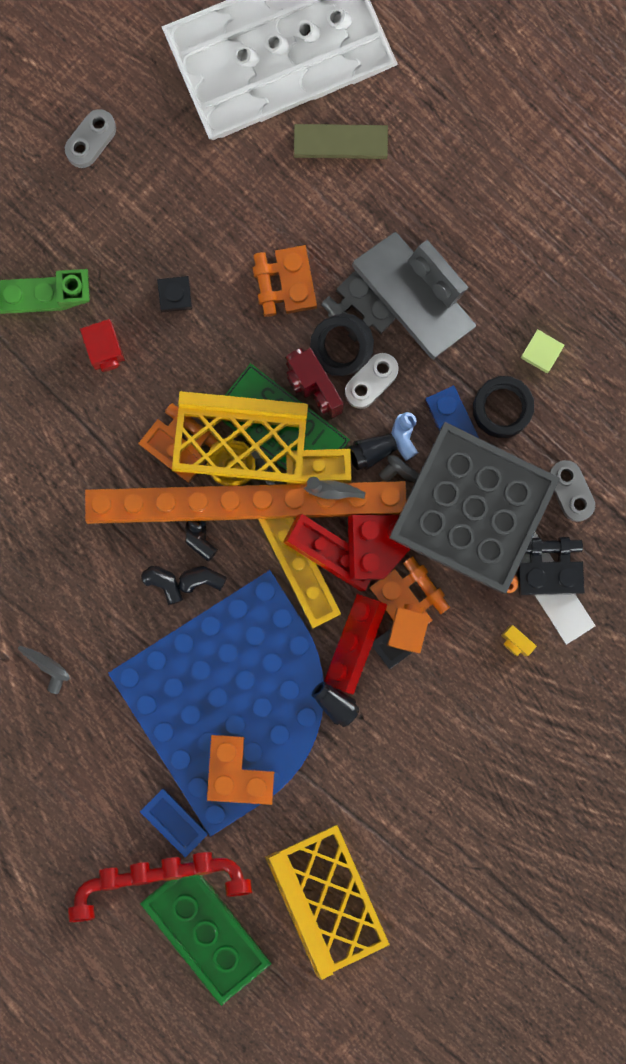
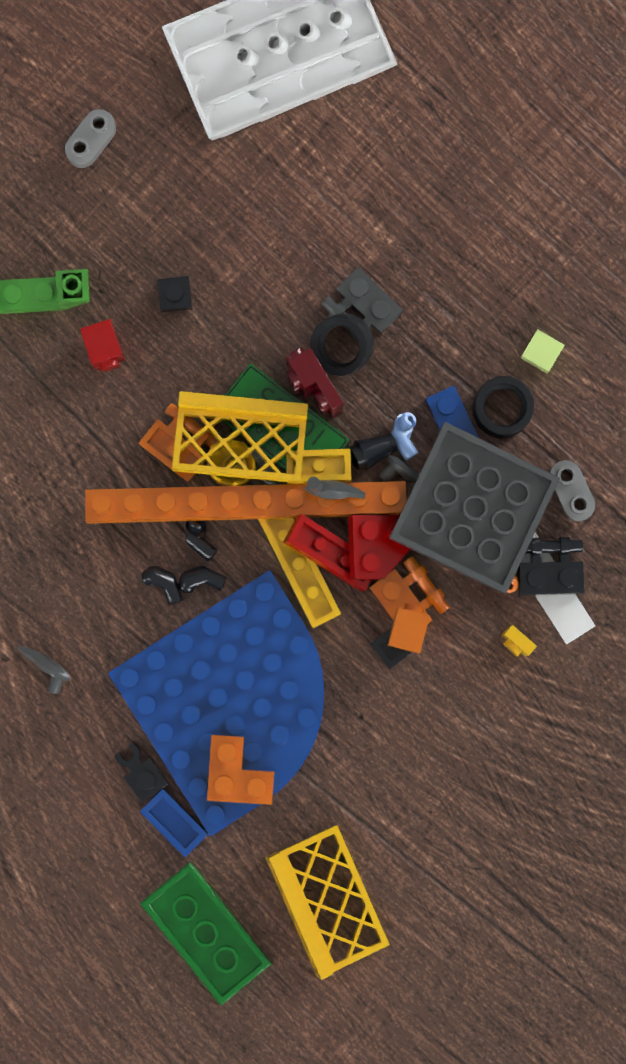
(142, 874): red bar -> none
(144, 777): none -> black plate
(294, 278): orange plate -> none
(336, 704): black cone -> none
(340, 141): olive tile -> none
(355, 643): red plate -> none
(372, 380): white plate -> none
(418, 291): dark grey bracket -> none

